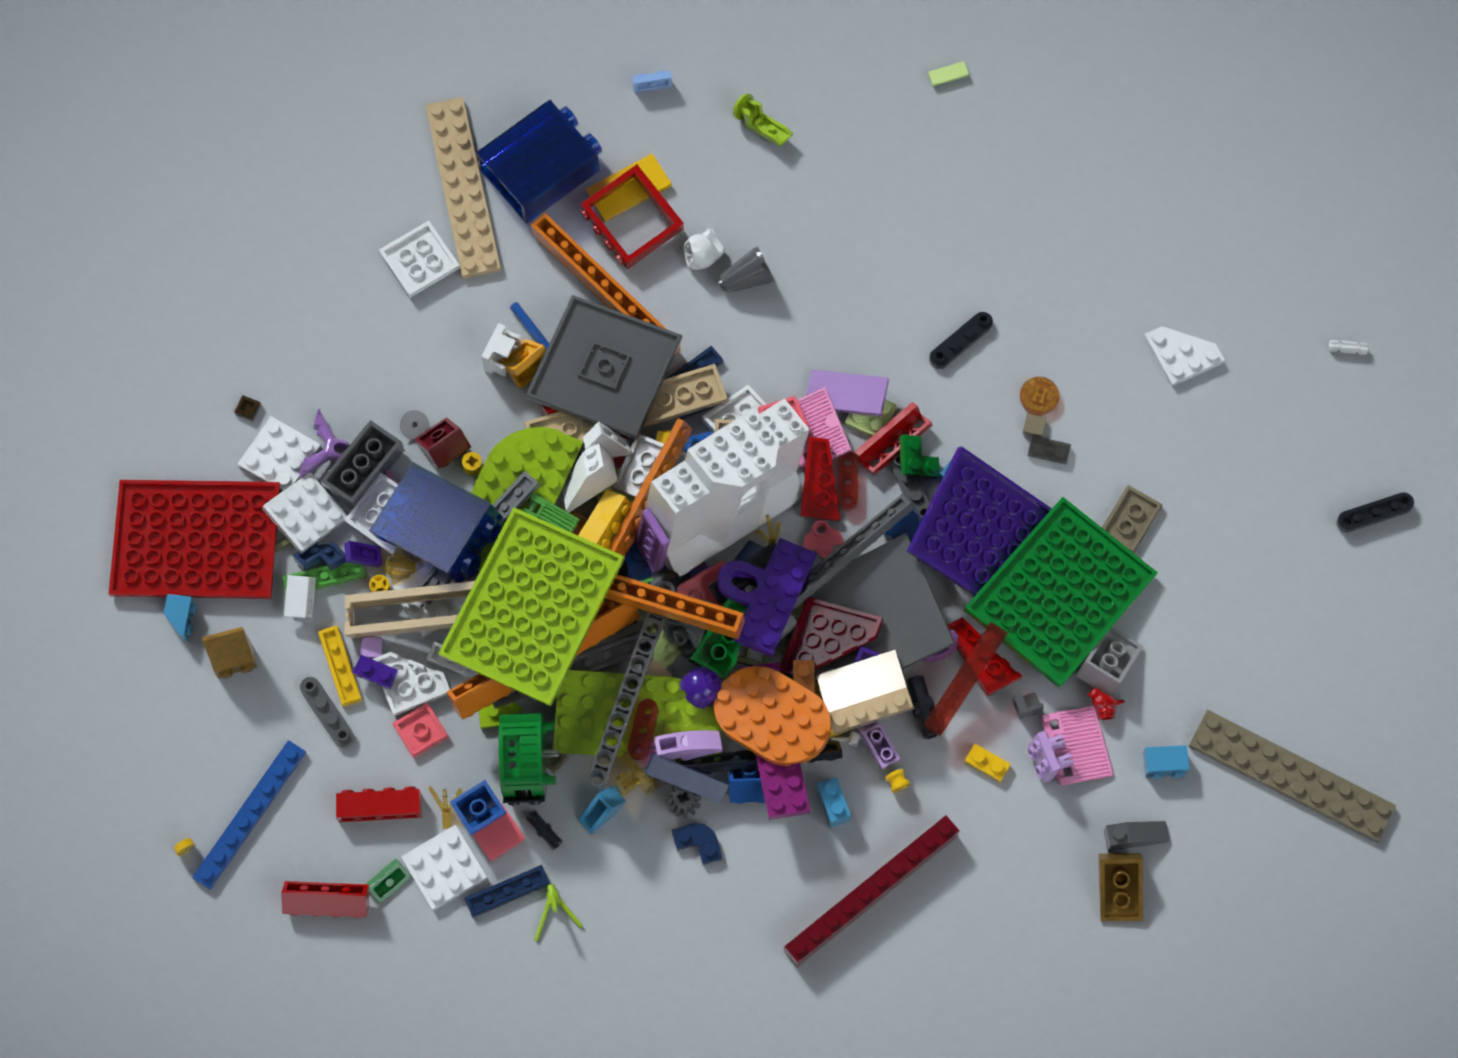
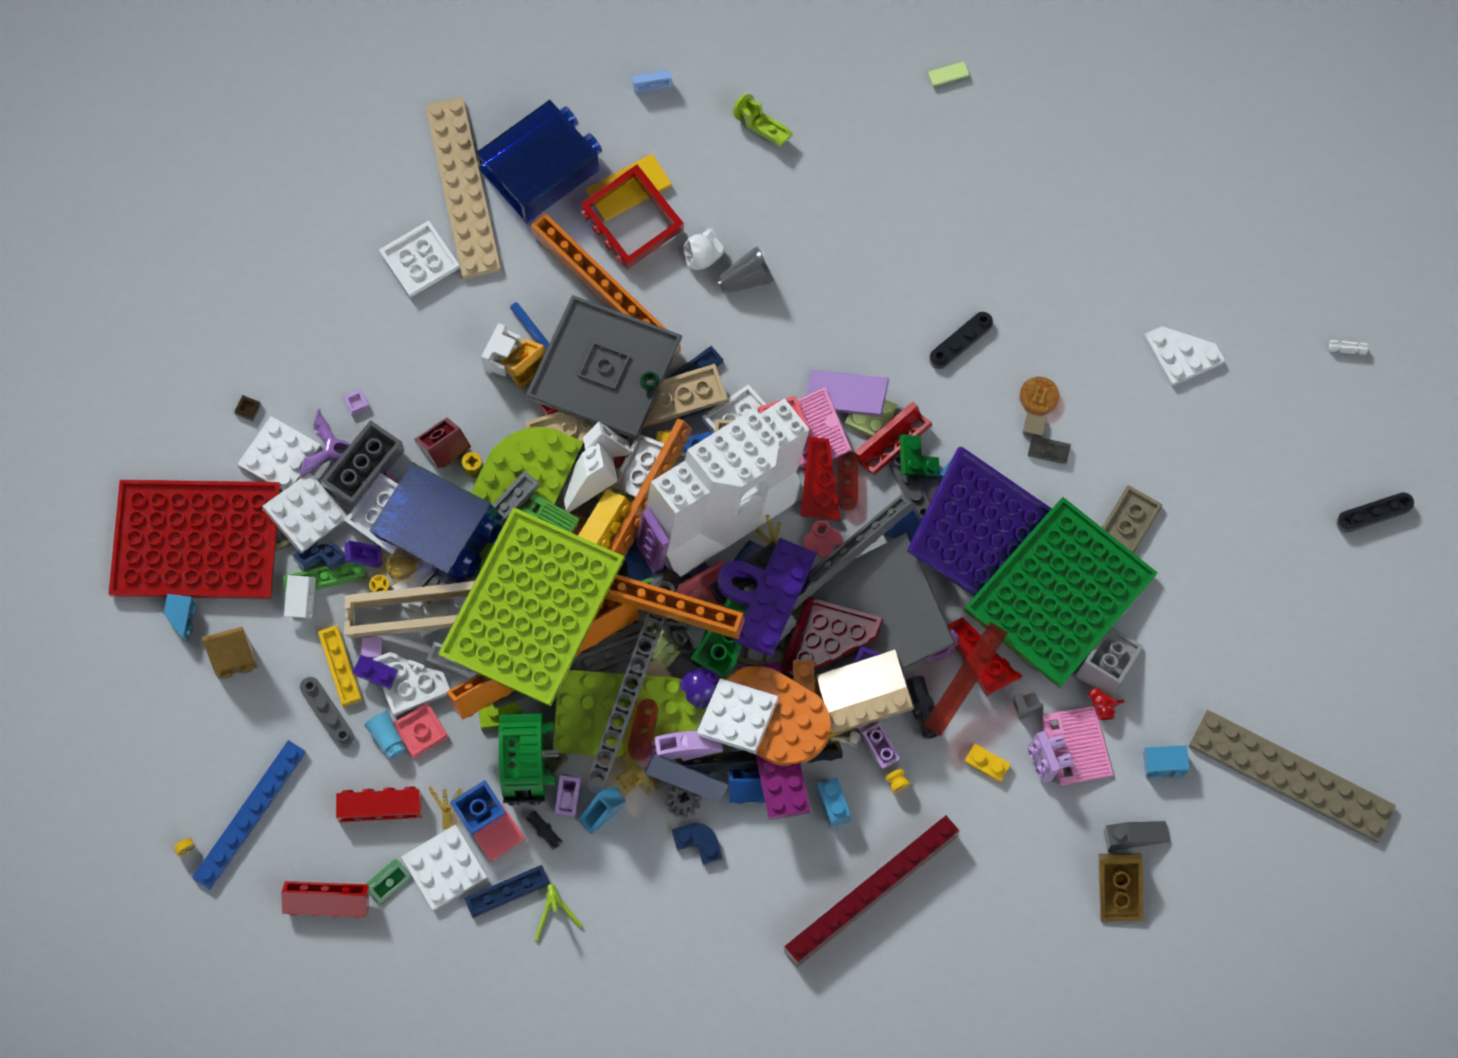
(356, 402): none -> lavender tile
(385, 734): none -> medium azure plant
(414, 424): light grey piece -> none
(568, 795): none -> medium lavender slope
(649, 376): none -> dark green plate
(737, 716): none -> white plate

